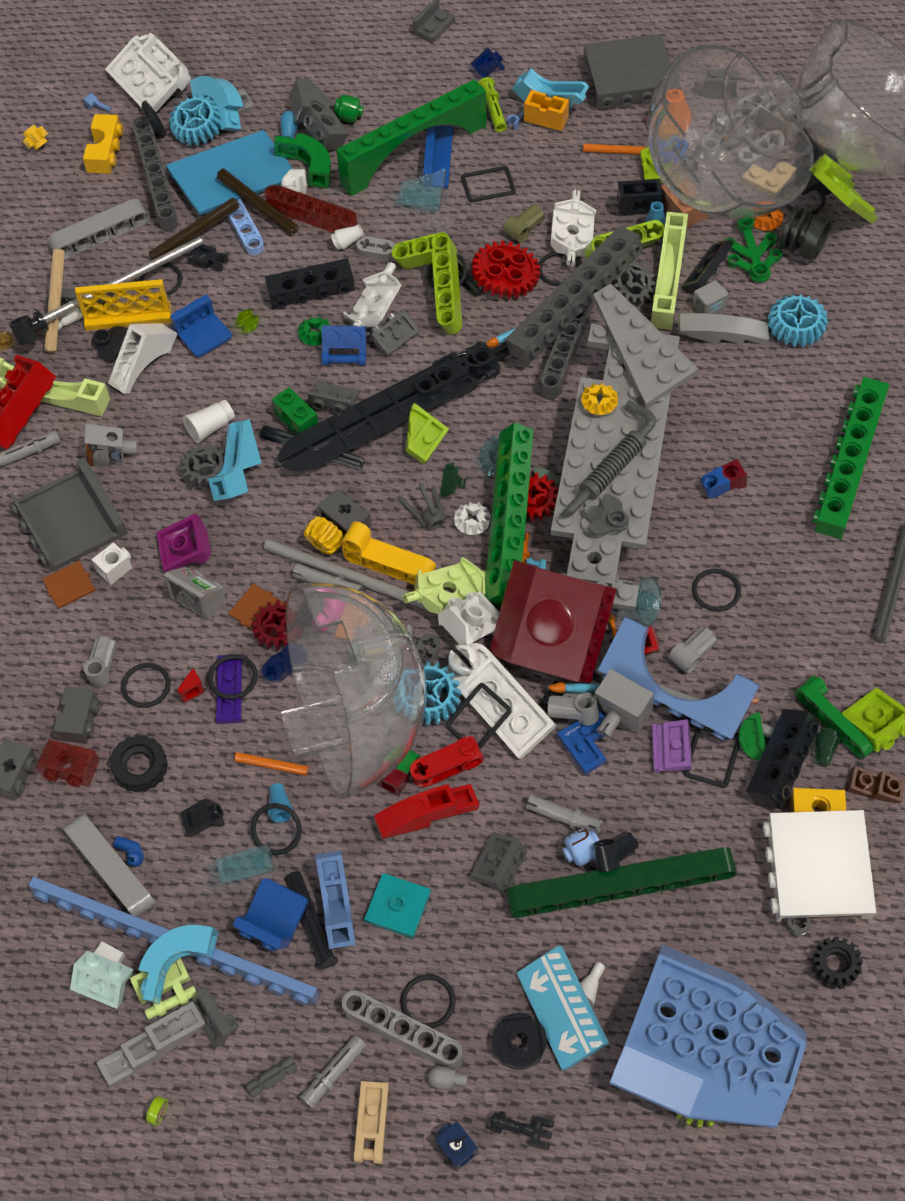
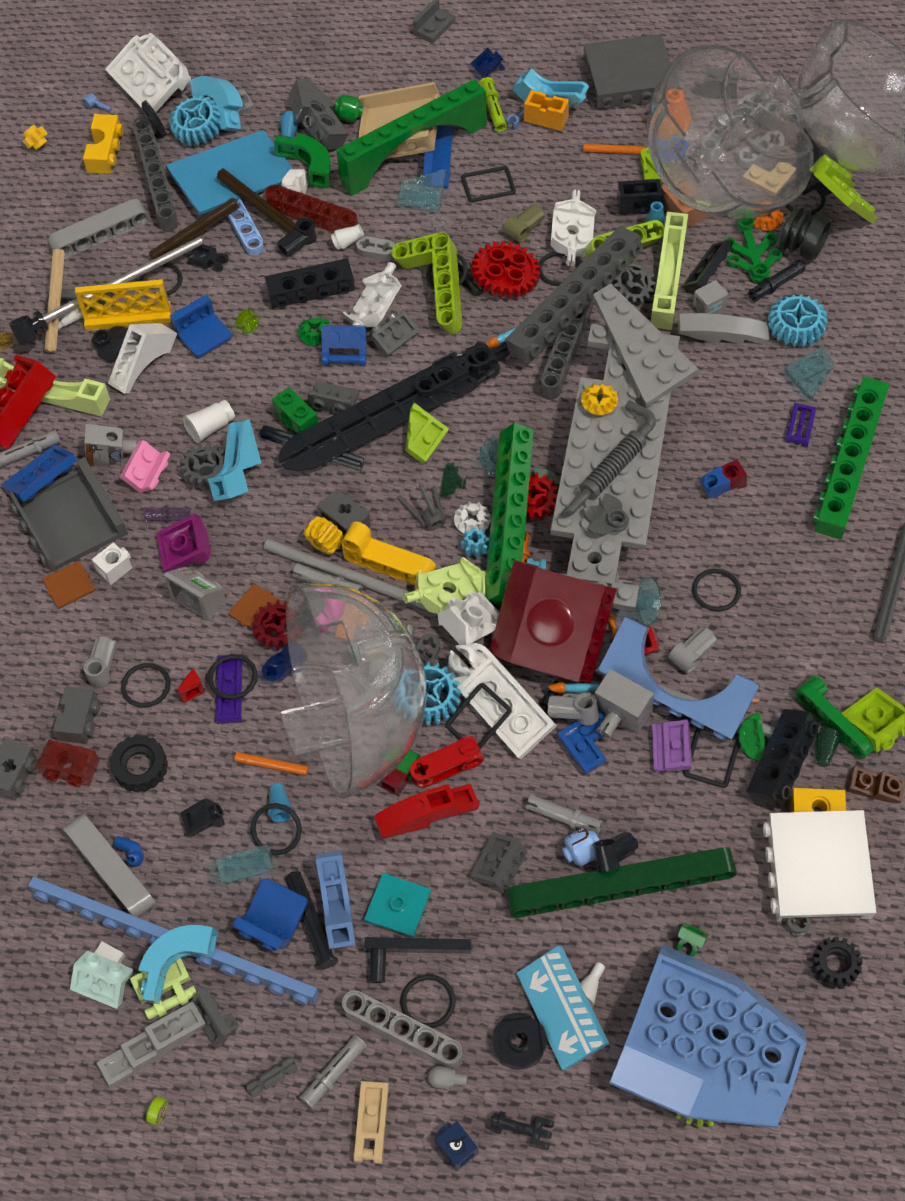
(39, 472): none -> blue plate
(144, 467): none -> bright pink bracket
(165, 514): none -> clear purple axle
(301, 235): none -> black piece
(379, 946): none -> black piece
(389, 105): none -> tan panel
(475, 542): none -> medium azure gear
(693, 936): none -> green tile
(771, 283): none -> black pin
(798, 439): none -> dark purple tile
(810, 372): none -> clear light blue wing

